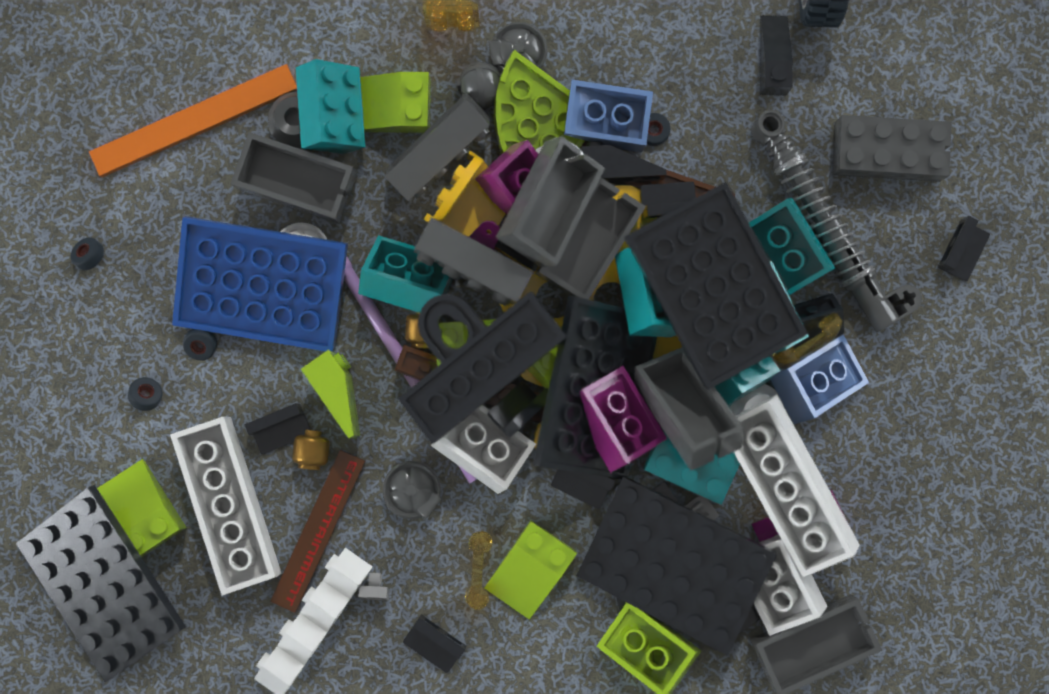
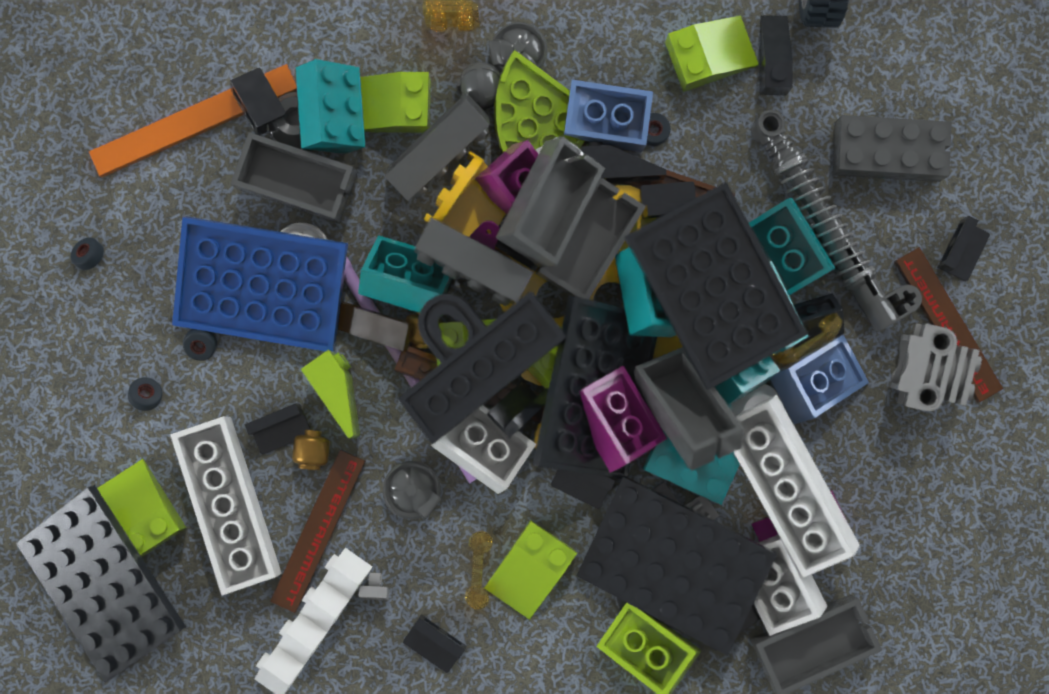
(257, 100): none -> black panel
(374, 326): none -> dark brown tile
(710, 51): none -> lime slope
(942, 313): none -> reddish brown tile
(942, 371): none -> light grey piece

